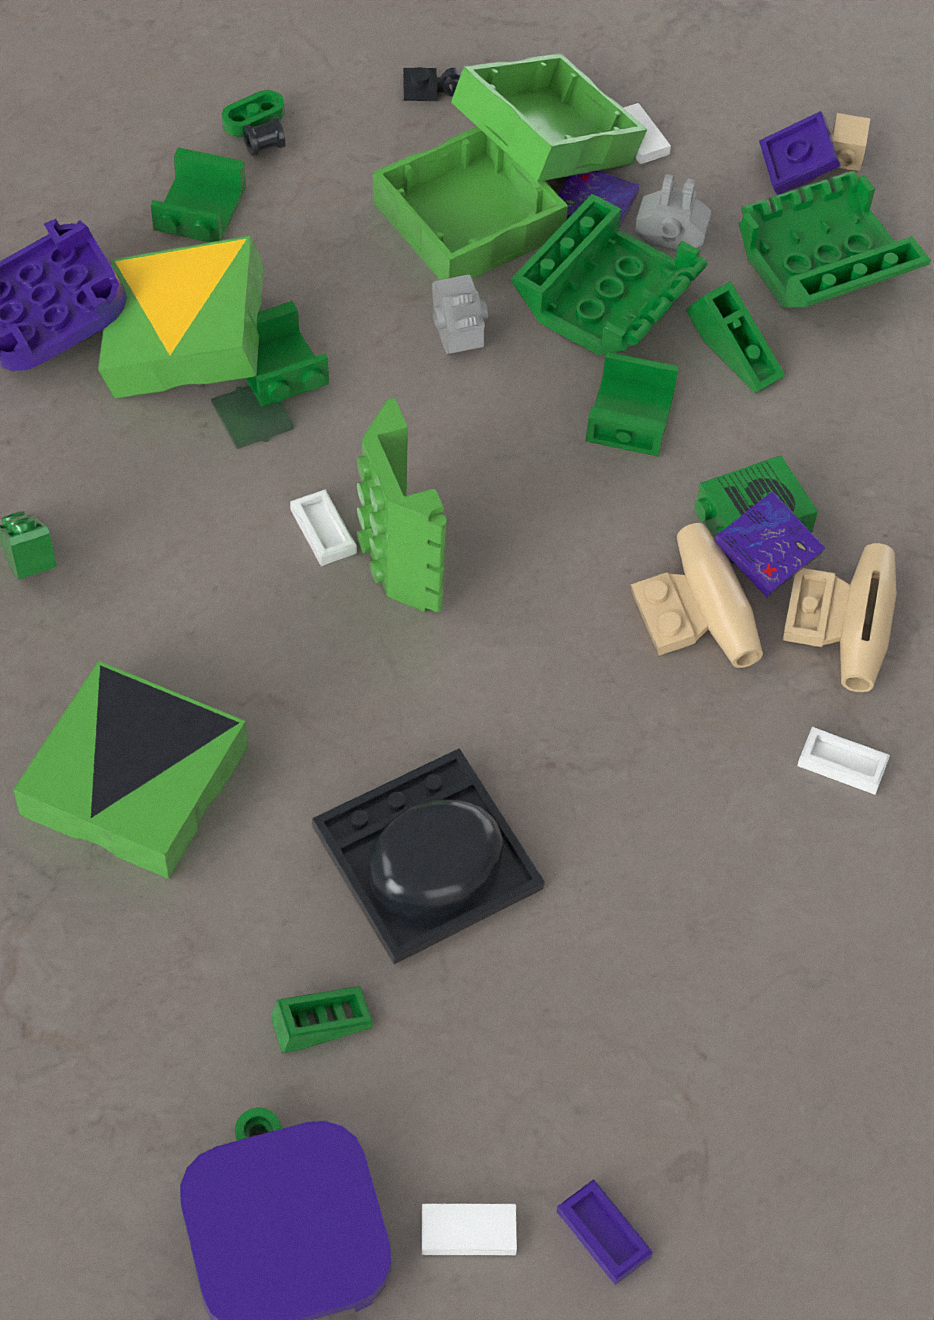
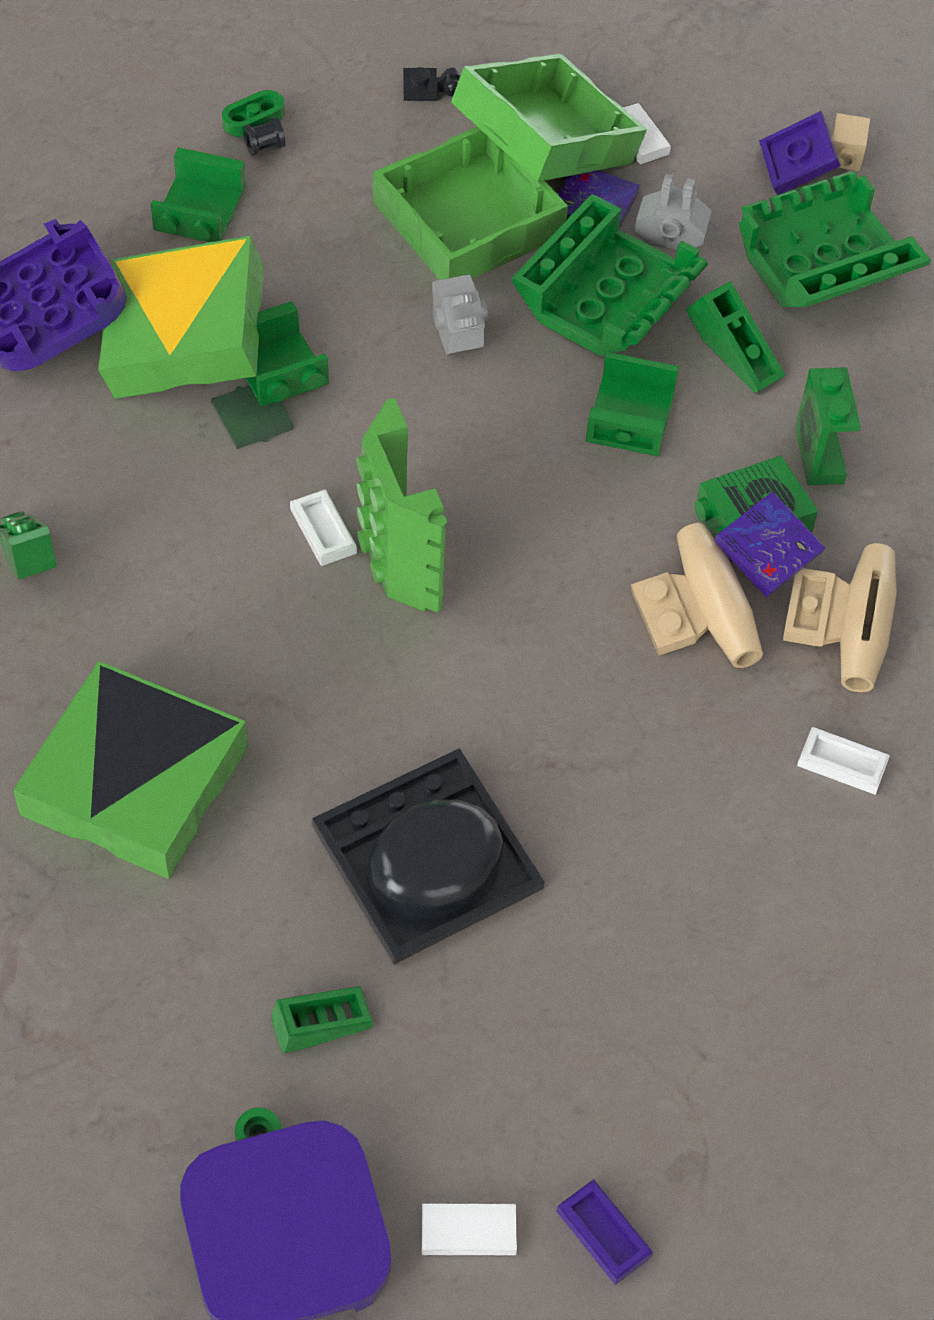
(824, 411): none -> green panel

